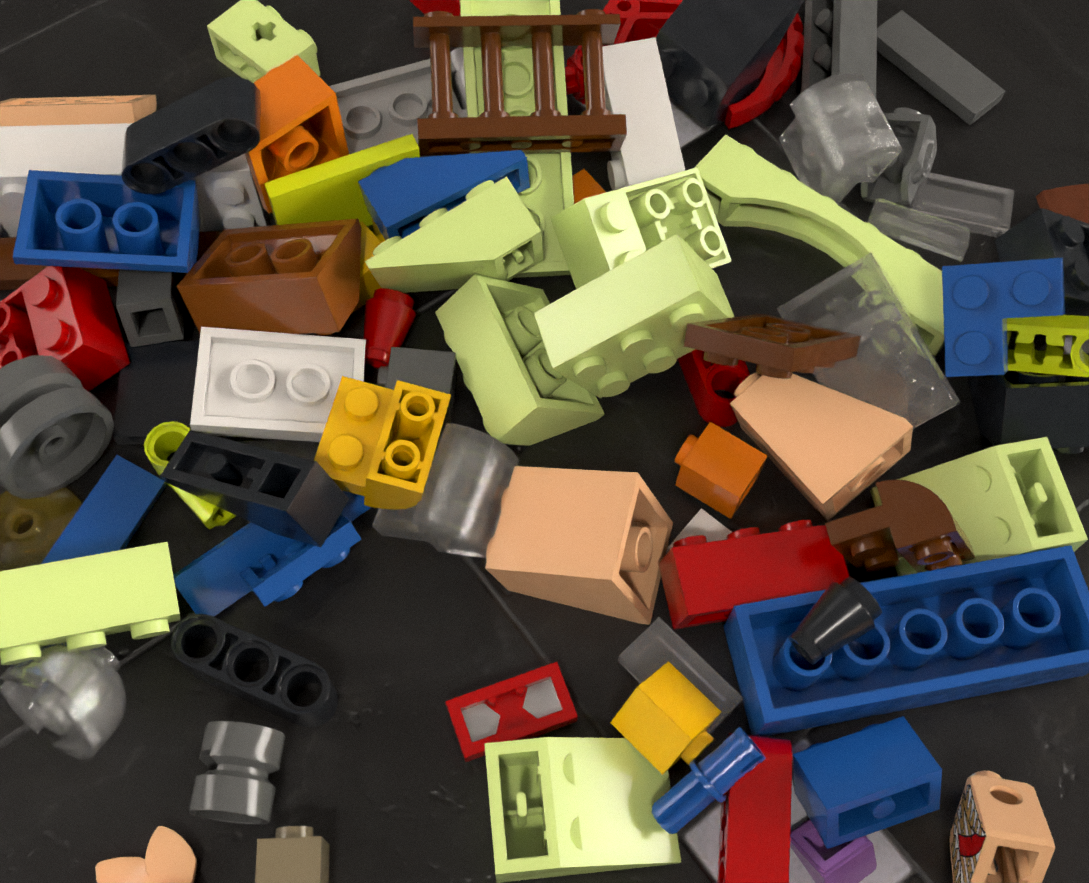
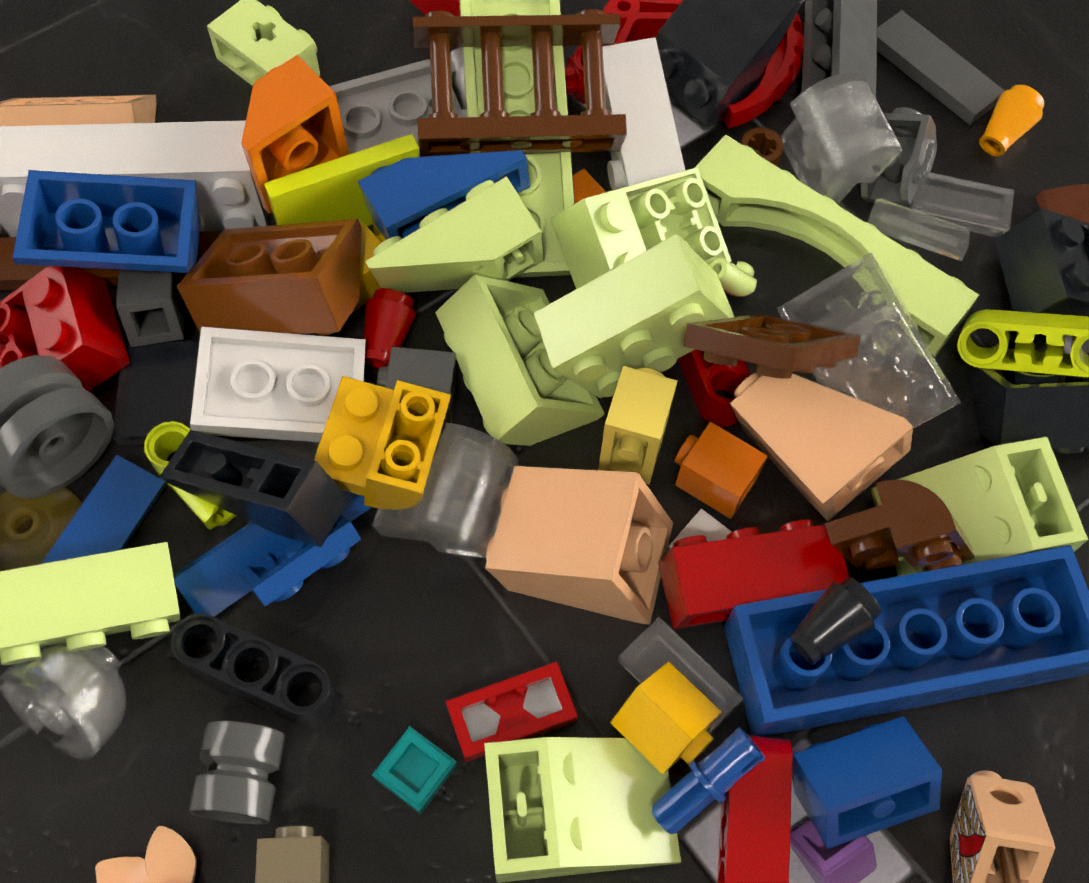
(192, 136): black beam -> none
(415, 770): none -> teal tile
(637, 422): none -> light yellow brick
(735, 279): none -> yellowish green arm
(768, 142): none -> reddish brown bush
(981, 300): blue brick -> none
(1012, 117): none -> light orange cone

